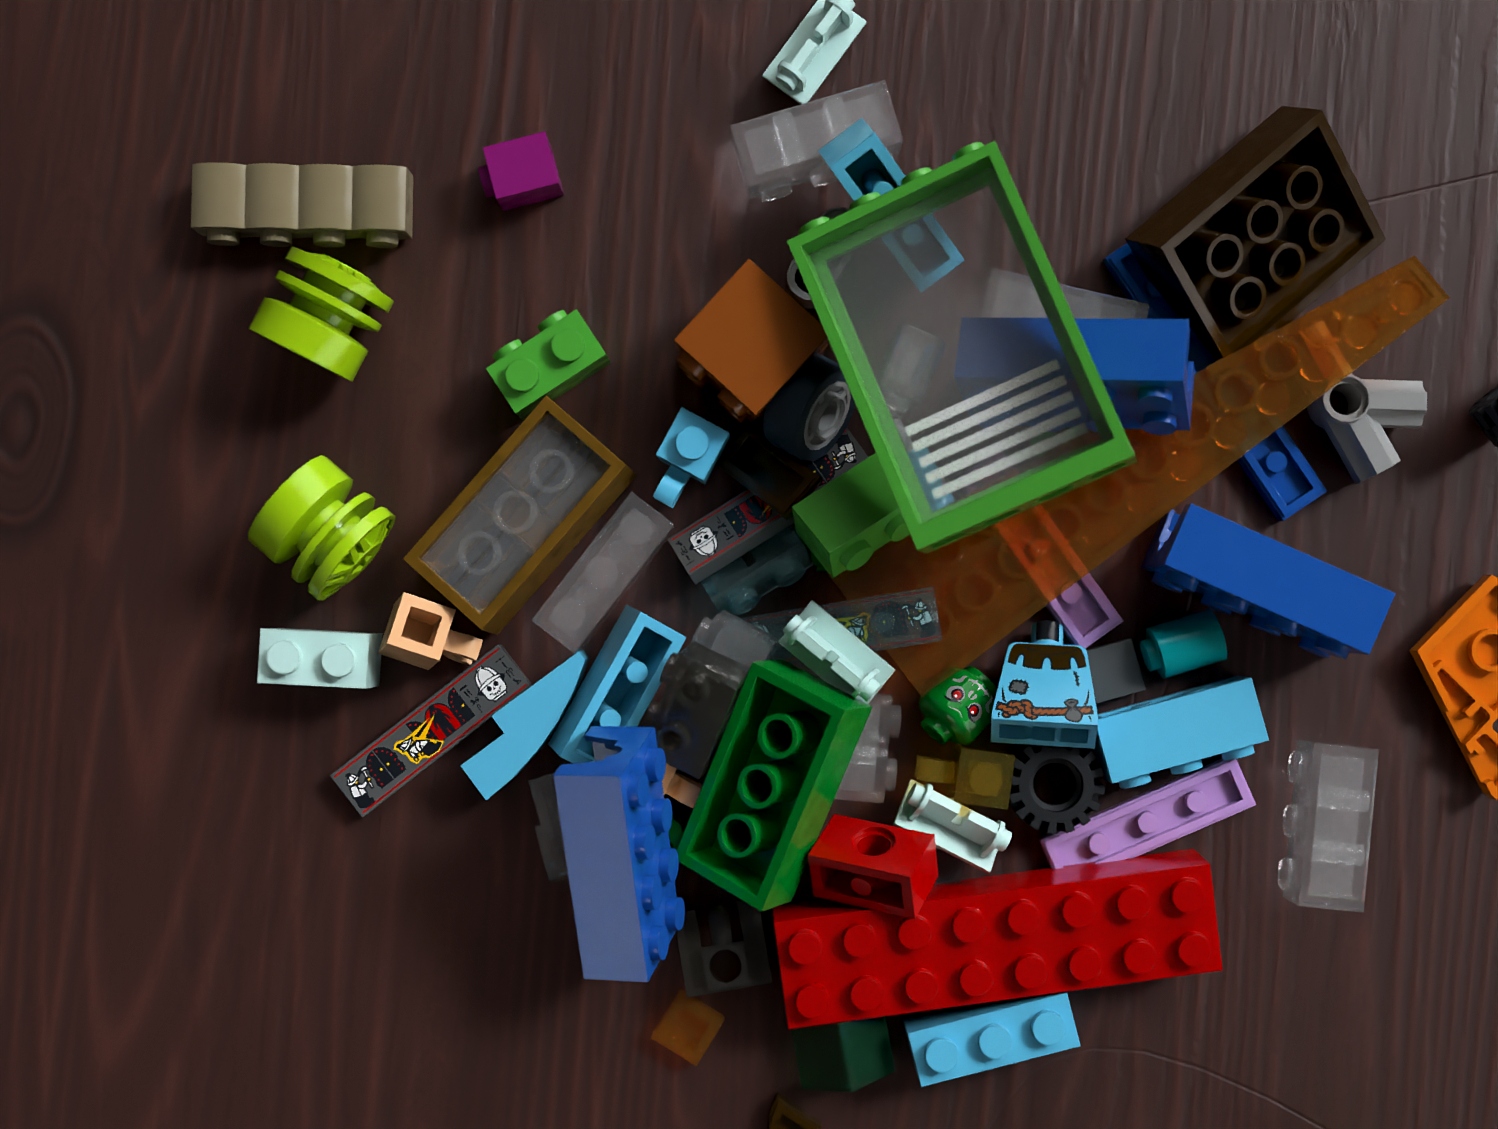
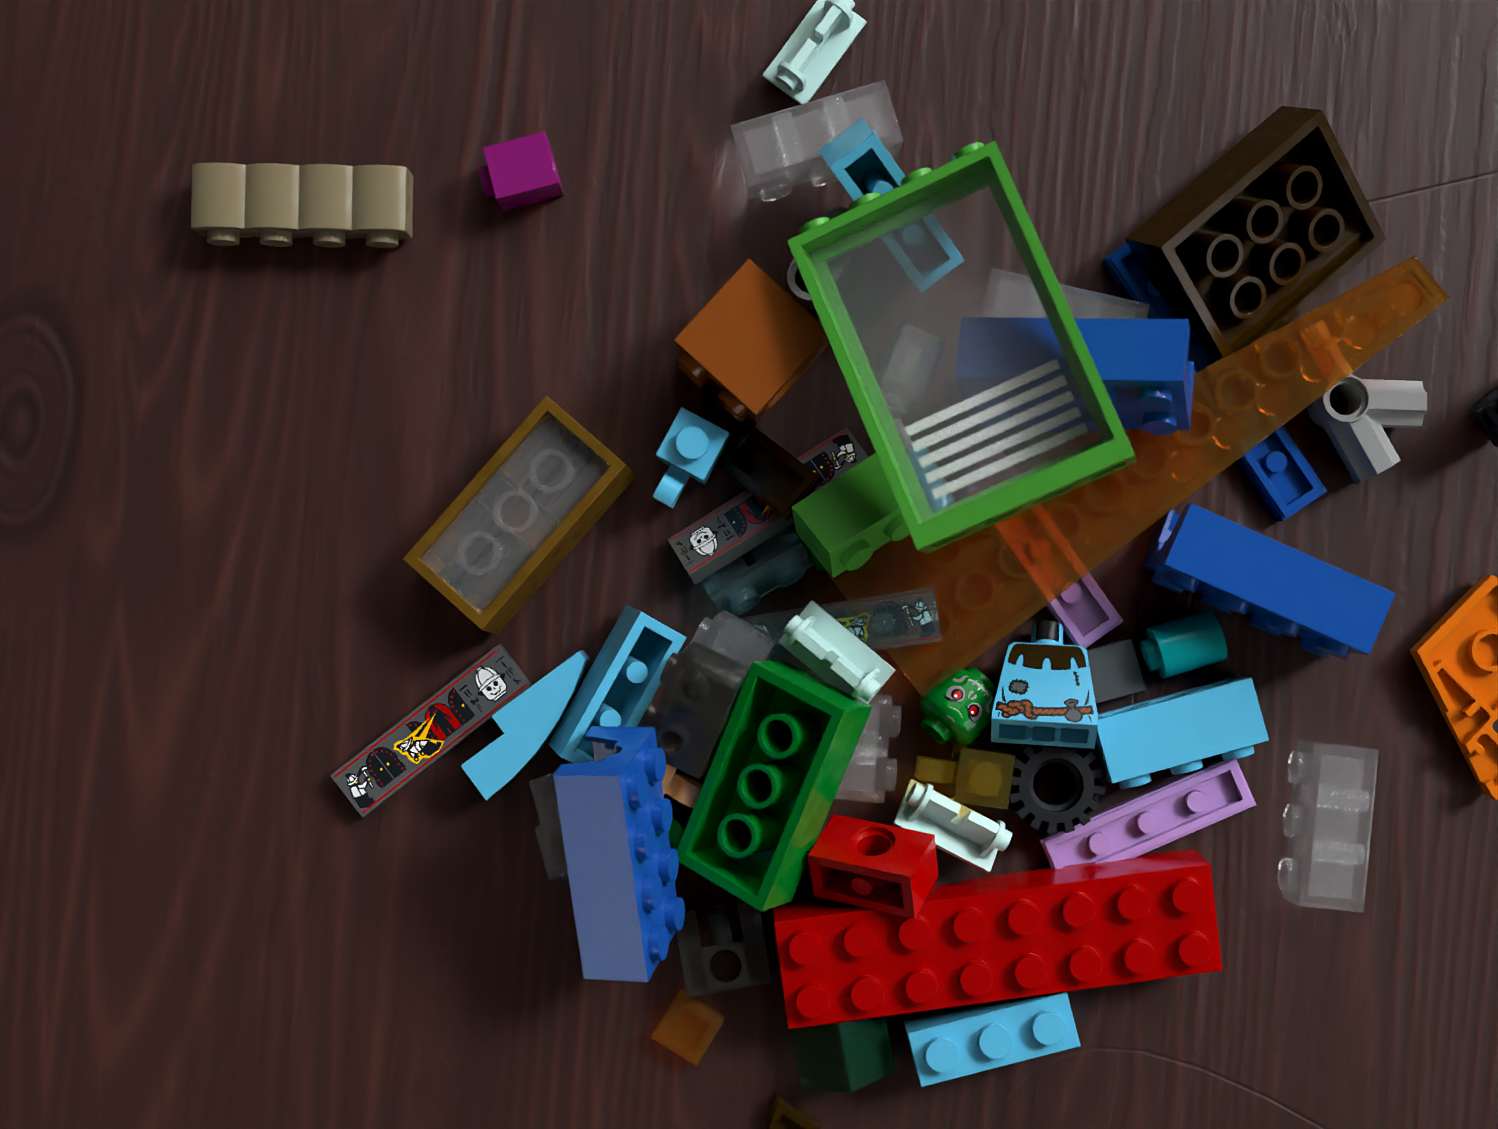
(311, 519): lime wheel -> none
(319, 658): light aqua brick -> none
(322, 312): lime wheel -> none
(421, 633): light nougat brick -> none
(548, 362): bright green brick -> none
(604, 573): clear brick -> none
(810, 410): black wheel -> none

